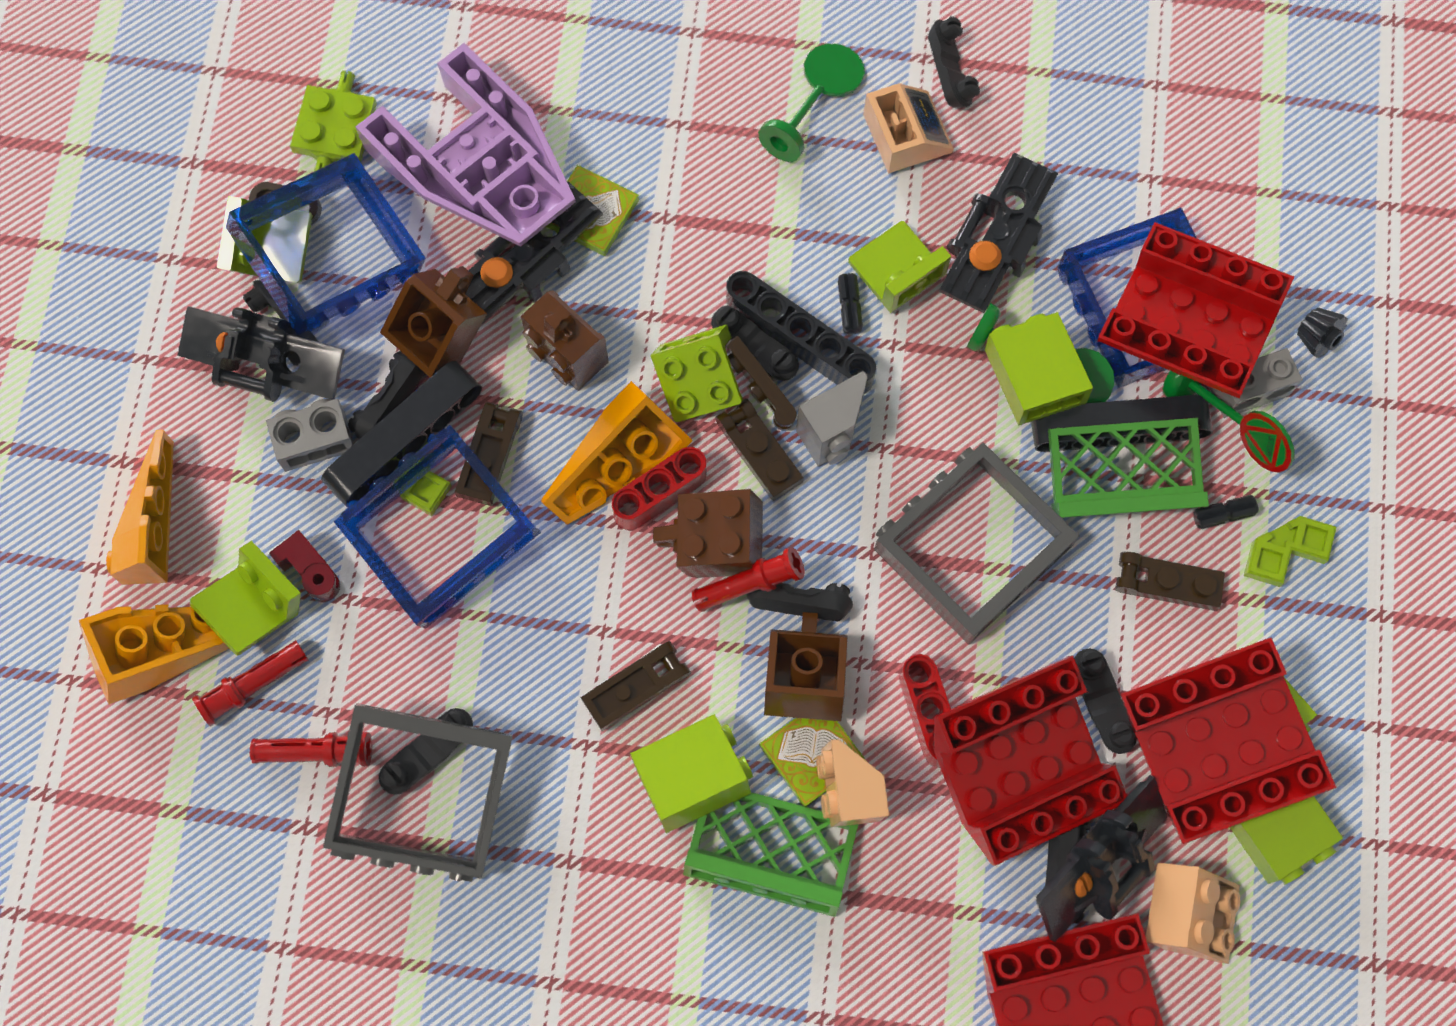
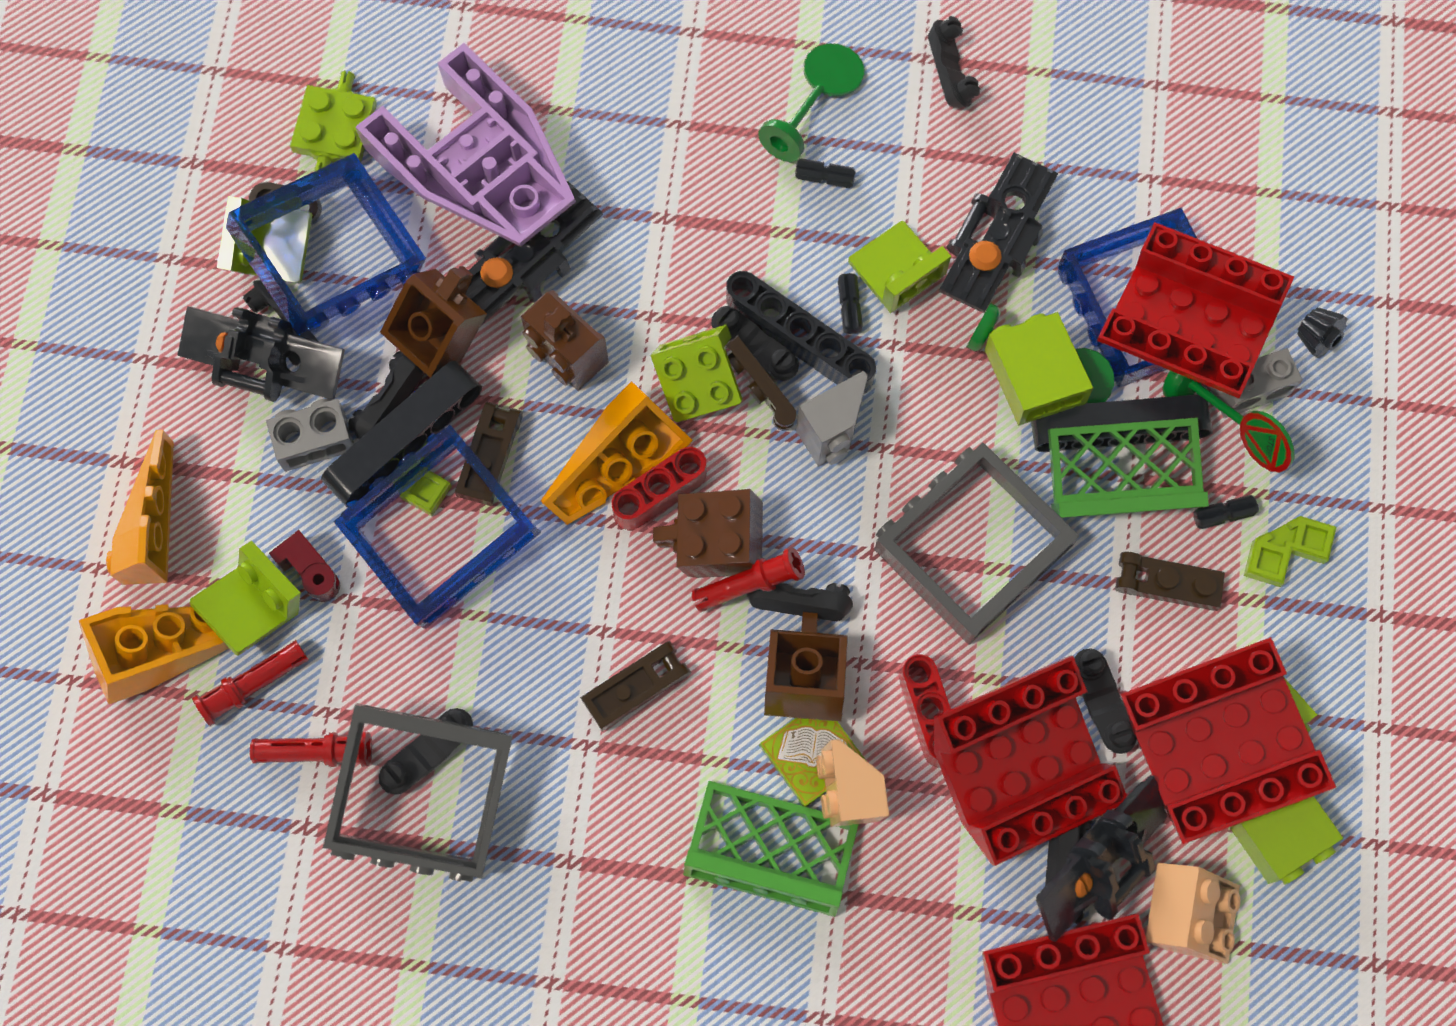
(611, 199): tile -> none
(692, 772): lime brick -> none
(760, 450): dark brown plate -> none
(833, 175): none -> black piece
(905, 126): light nougat slope -> none

